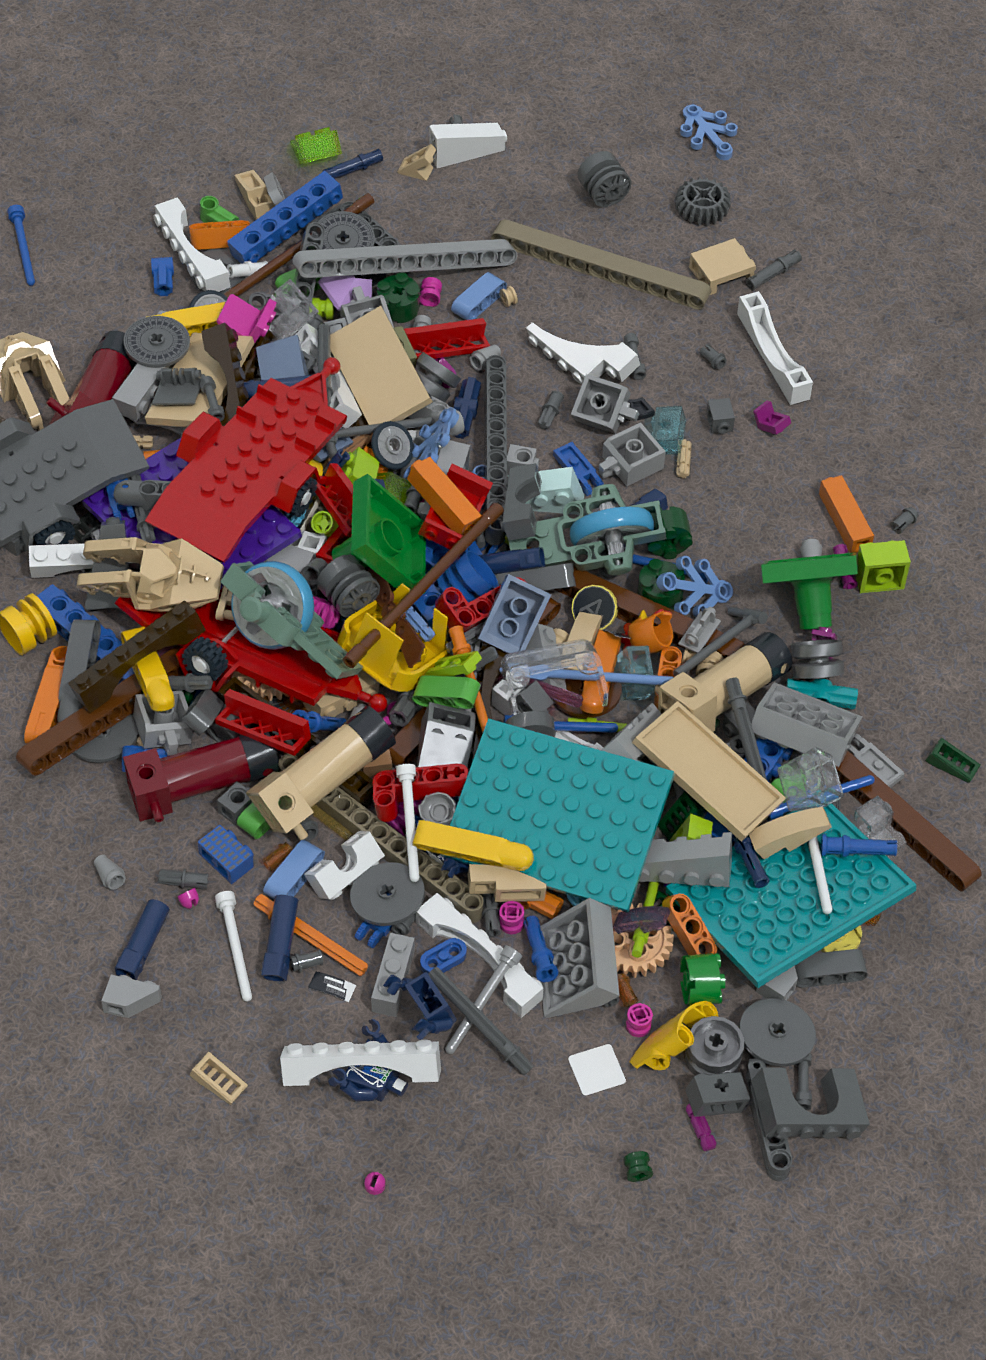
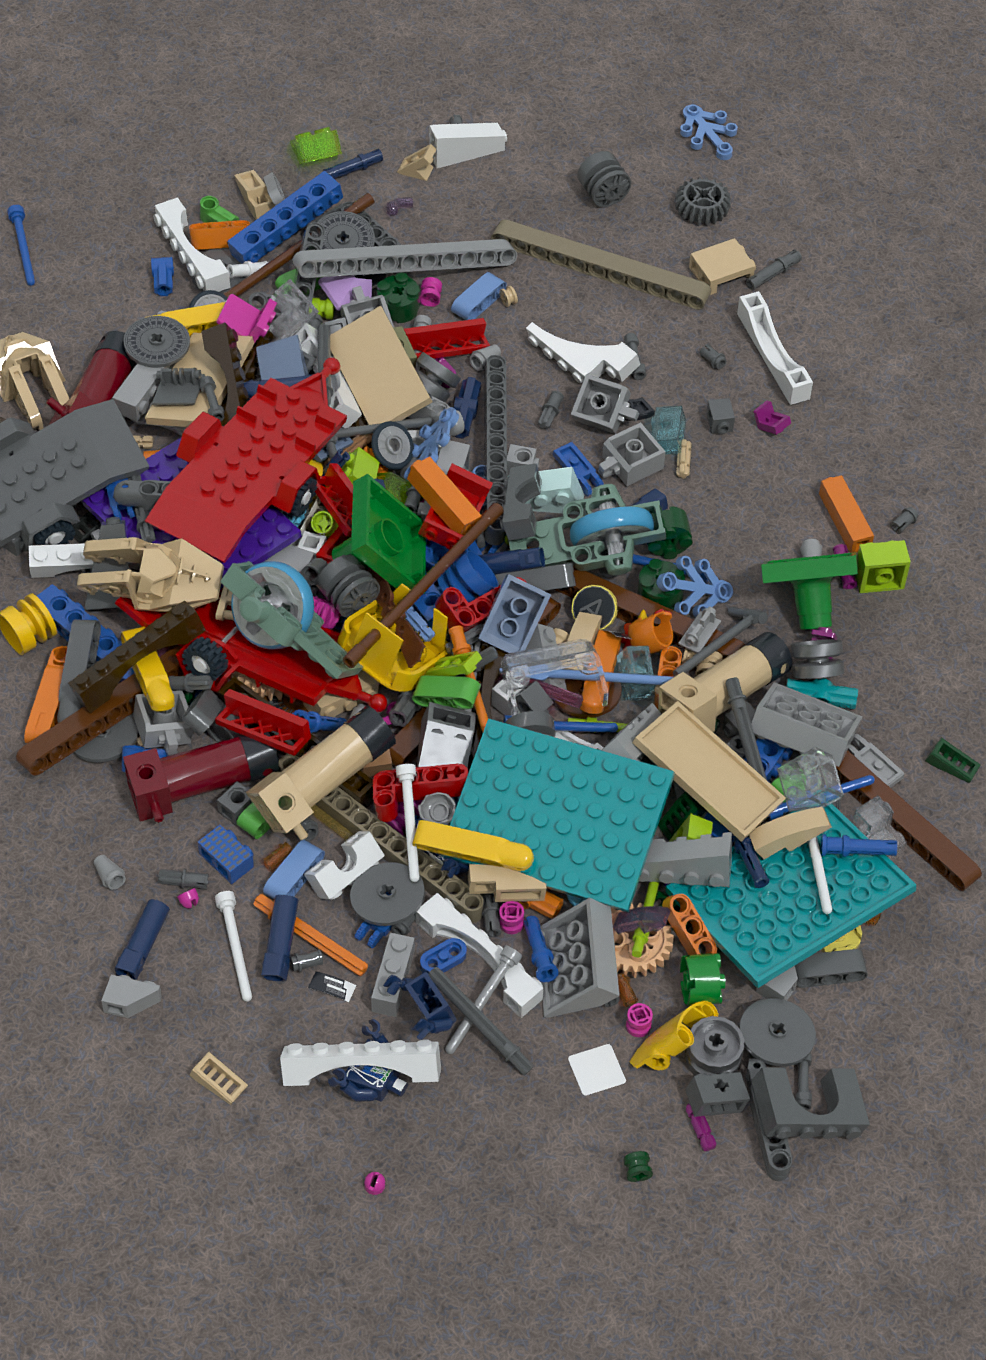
(406, 202): none -> clear purple arm

